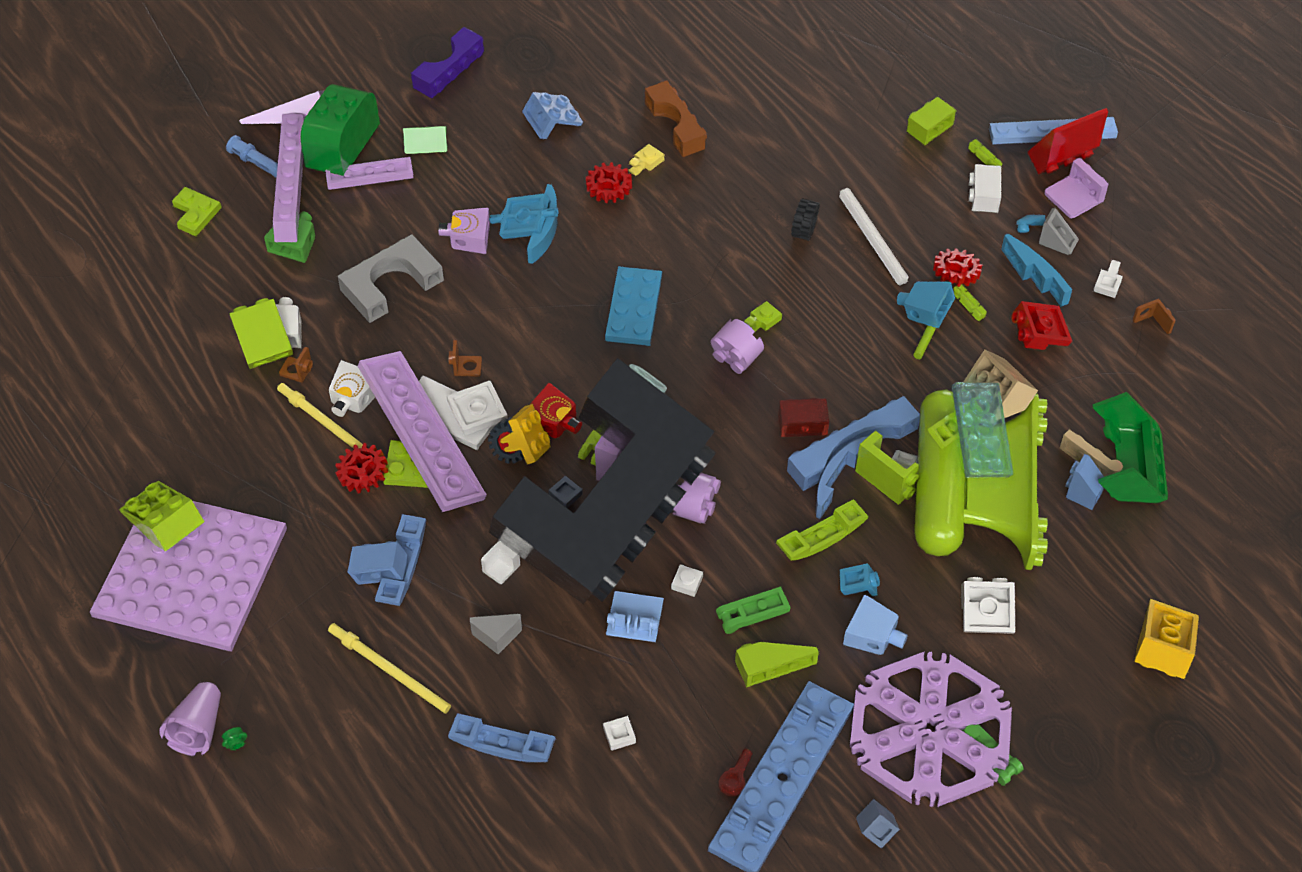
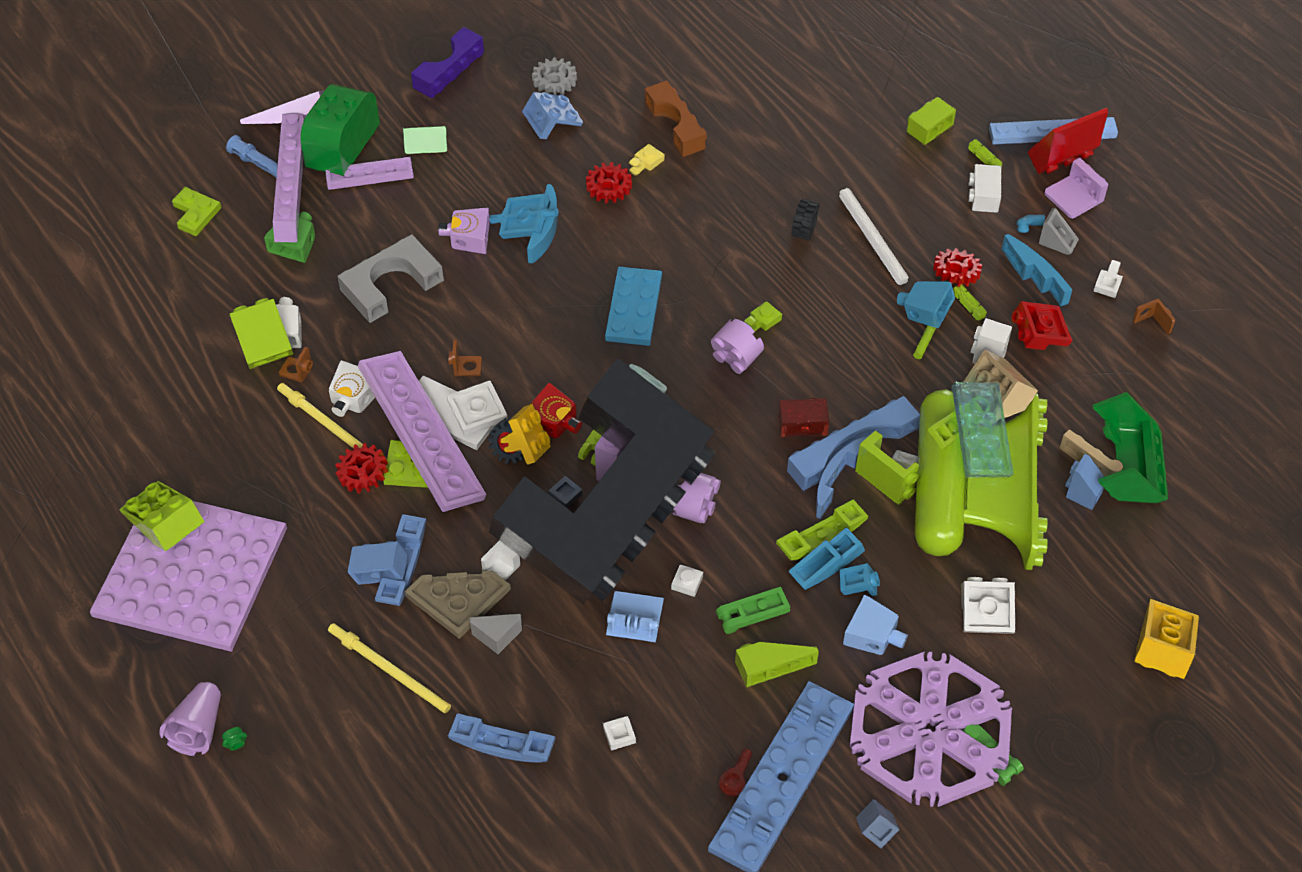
(457, 597): none -> dark tan plate
(554, 76): none -> light grey gear
(827, 559): none -> dark azure slope
(991, 337): none -> white brick

